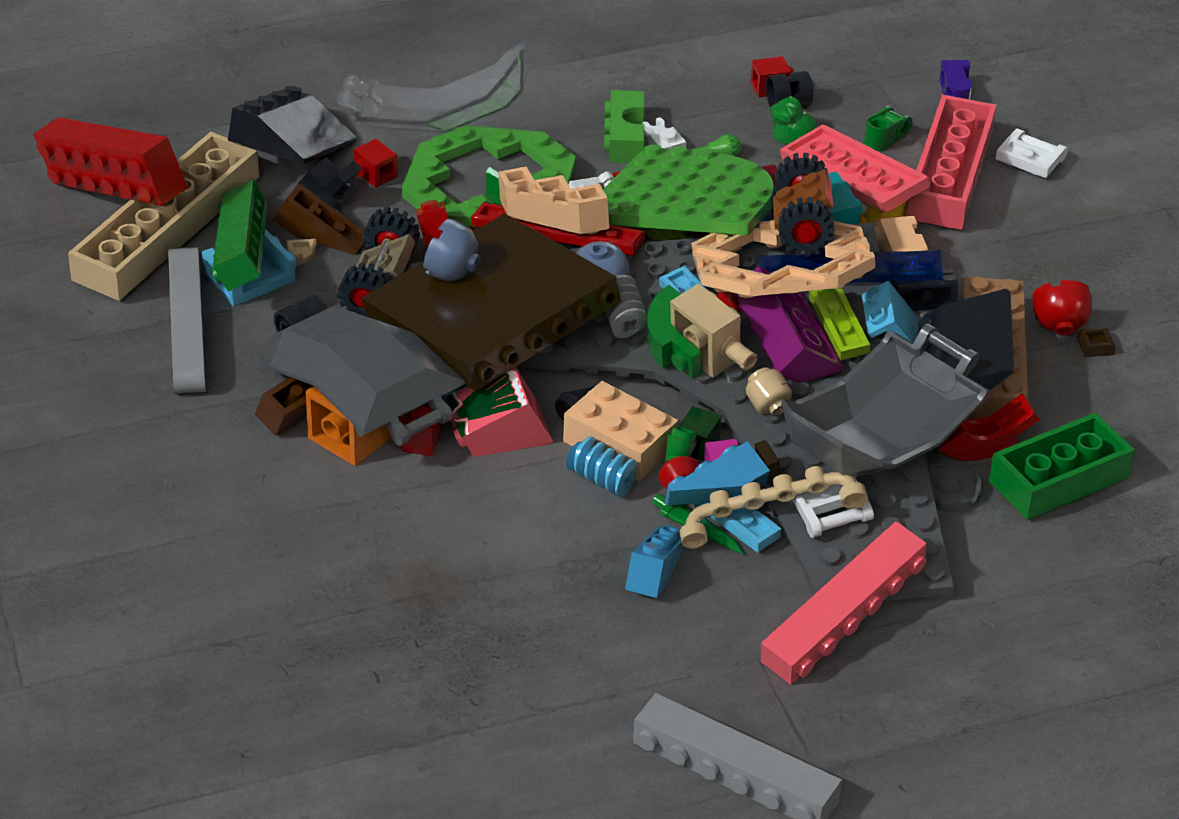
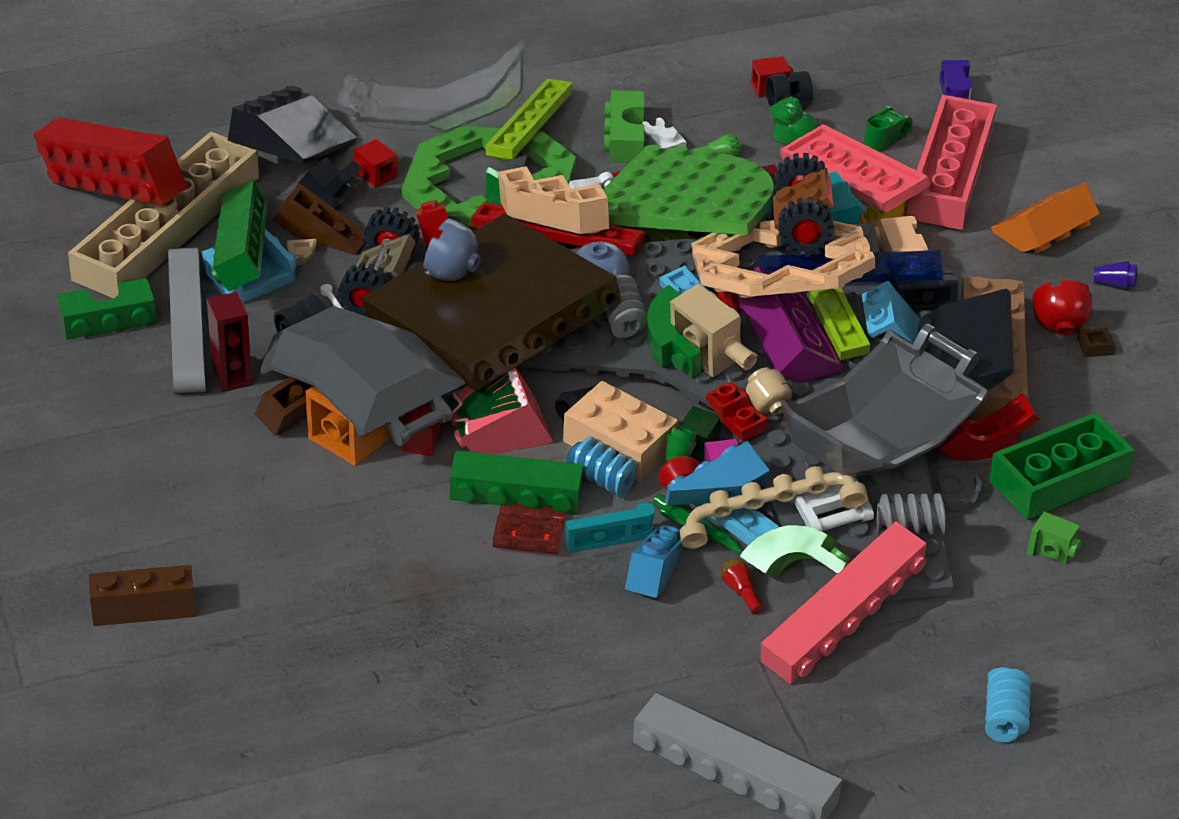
(87, 317): none -> green arch
(142, 595): none -> reddish brown brick
(229, 341): none -> dark red brick
(326, 290): none -> white hinge
(516, 480): none -> green brick
(528, 529): none -> clear red plate
(529, 119): none -> lime plate
(609, 529): none -> teal plate
(735, 411): none -> red slope
(736, 576): none -> red piece
(769, 458): dark brown tile -> none
(792, 543): none -> arch
(911, 512): none -> light grey piece
(1007, 704): none -> medium azure piece
(1031, 153): white plate -> none
(1048, 219): none -> orange slope
(1054, 538): none -> bright green brick
(1117, 275): none -> dark purple cone

